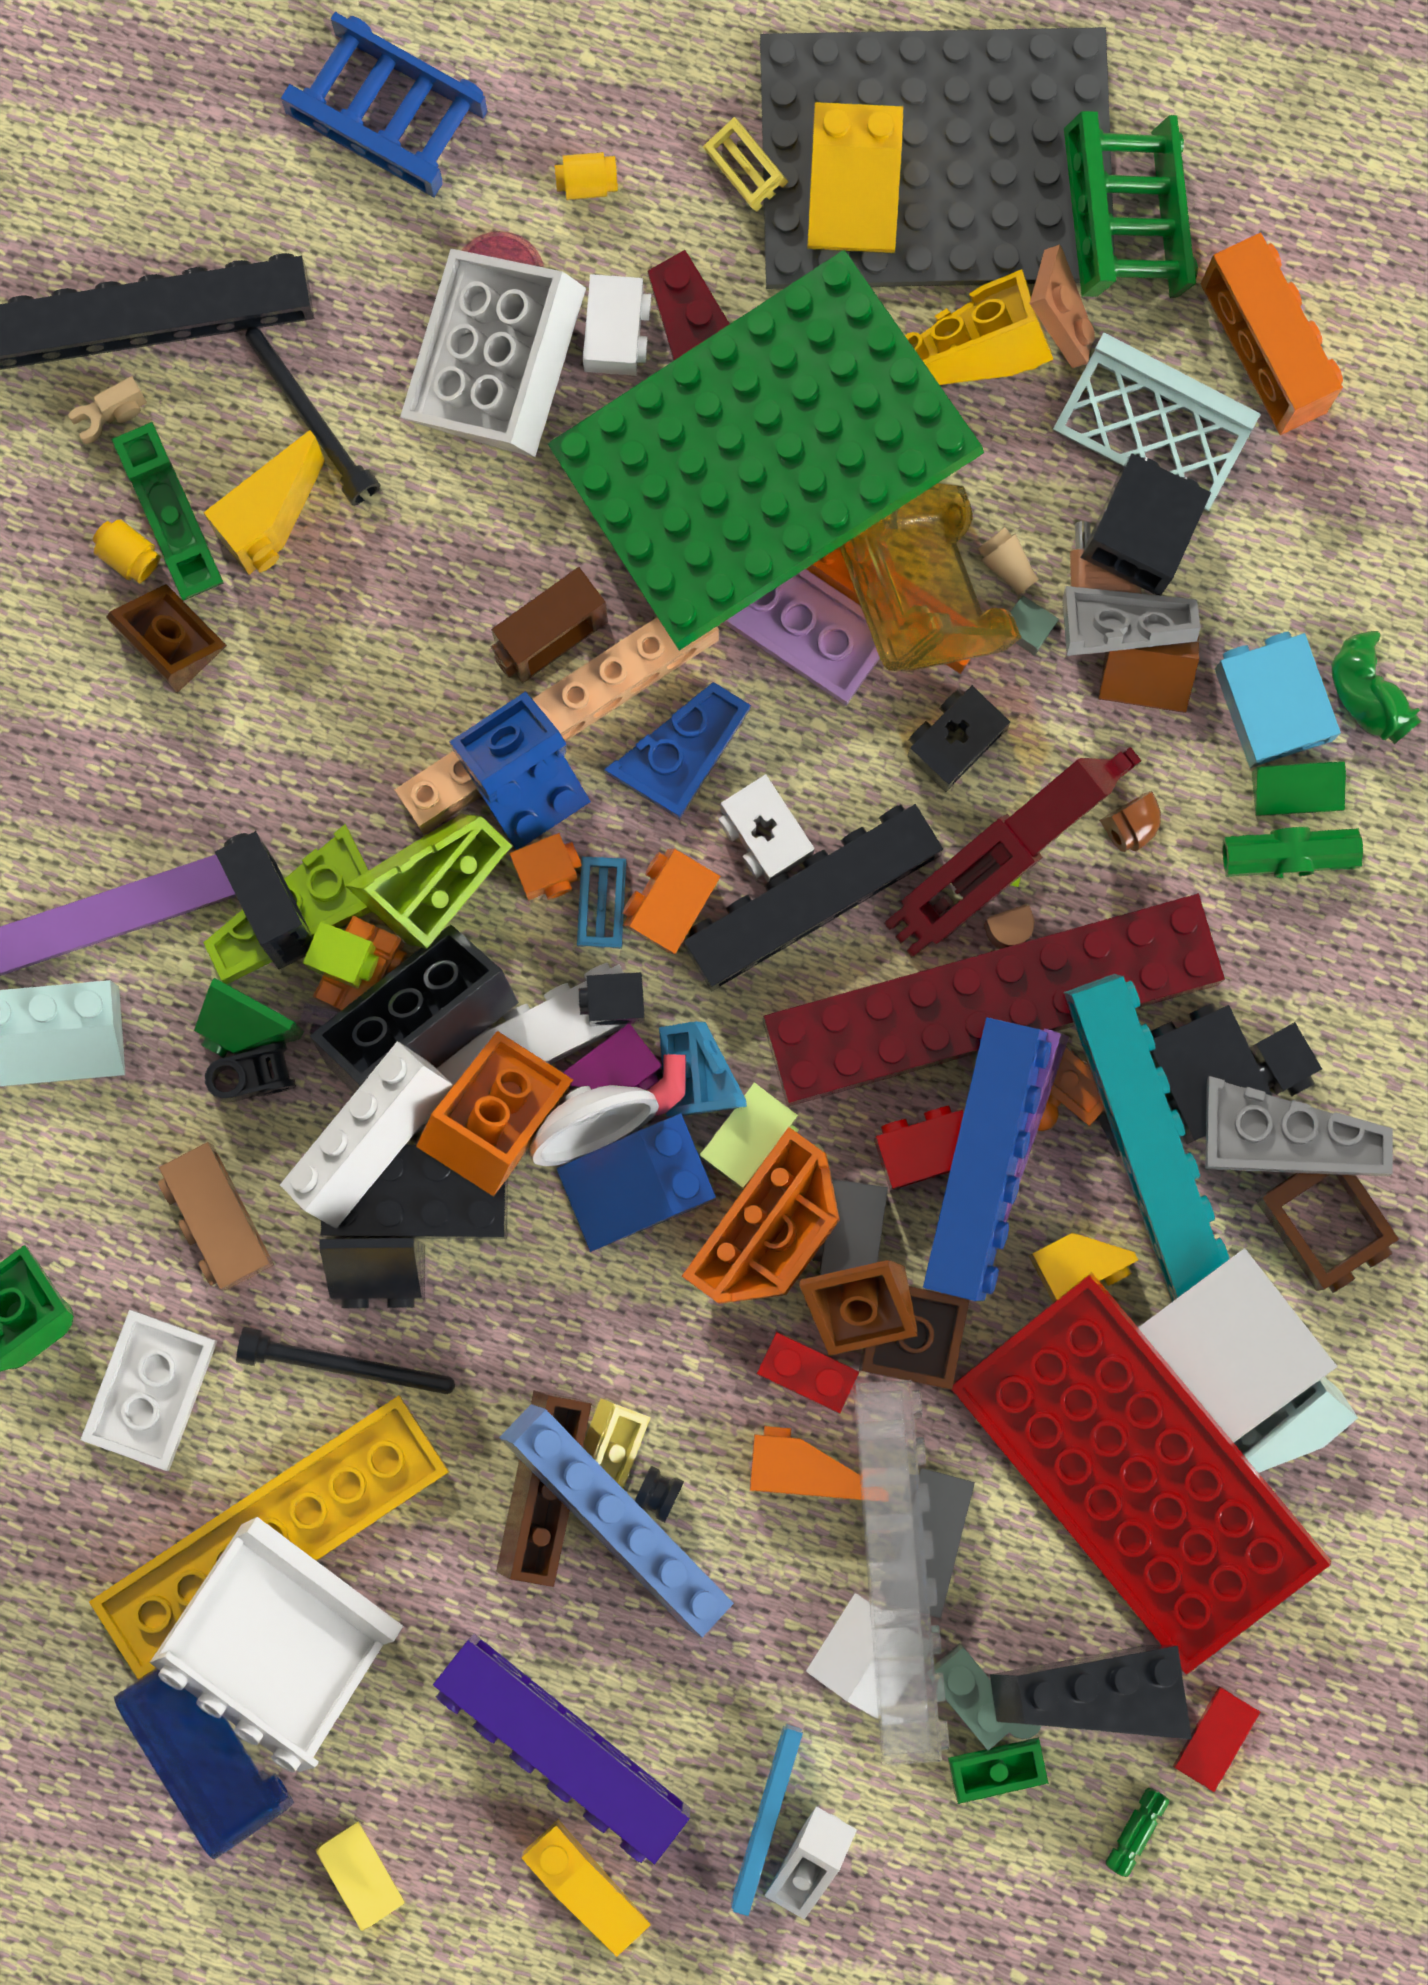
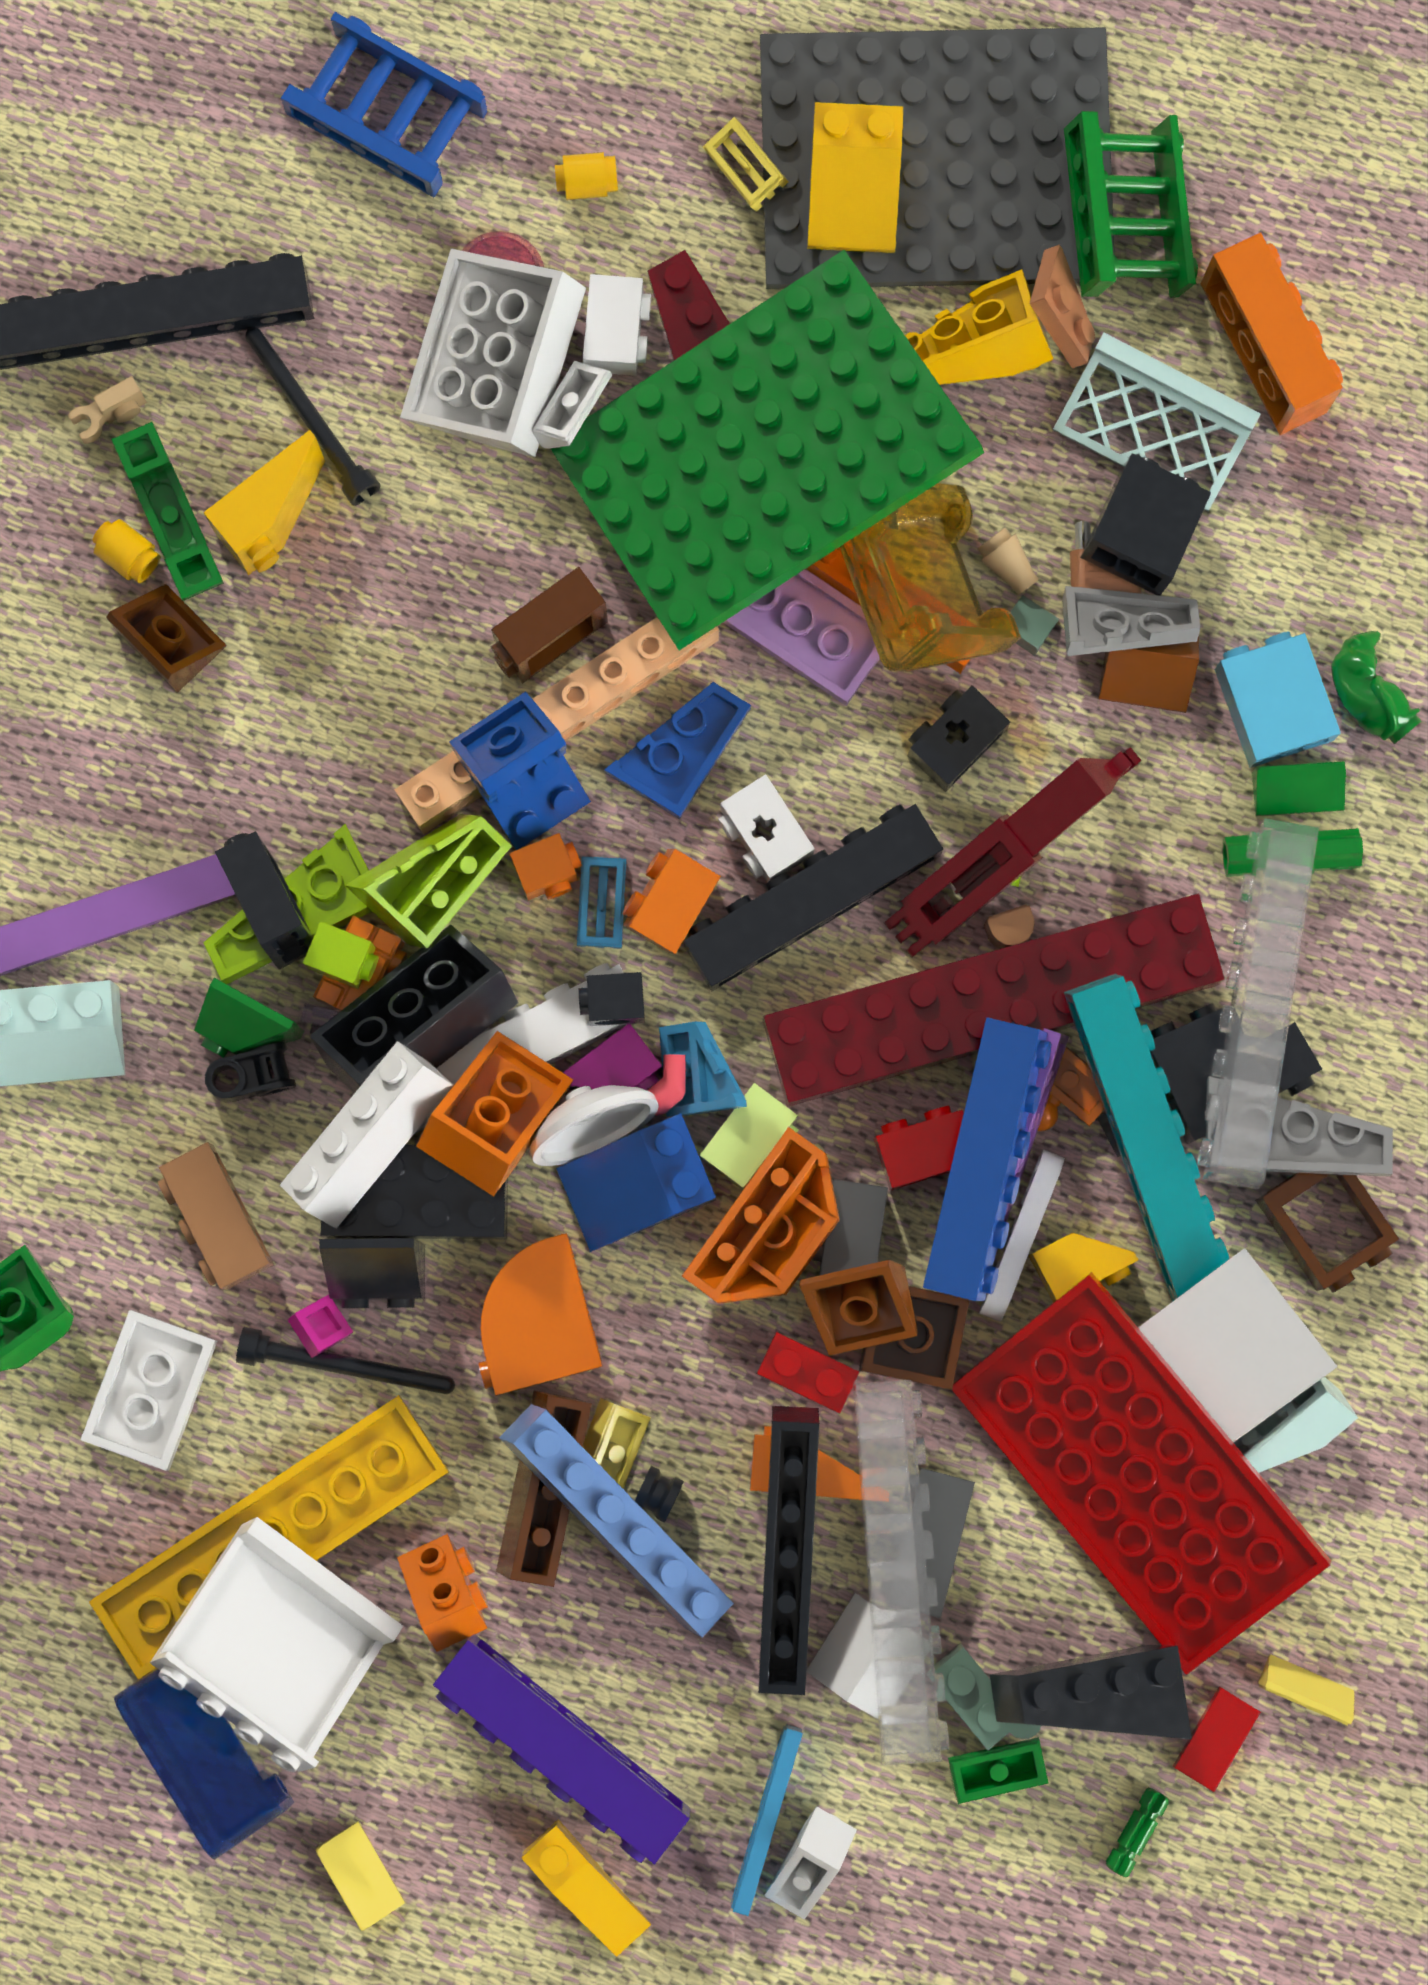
(320, 1326): none -> dark pink plate
(443, 1592): none -> orange brick
(537, 1320): none -> orange brick
(570, 405): none -> white slope
(788, 1550): none -> black brick
(1023, 1234): none -> white beam
(1133, 823): dark orange piece -> none
(1260, 1004): none -> clear brick
(1308, 1689): none -> light yellow slope

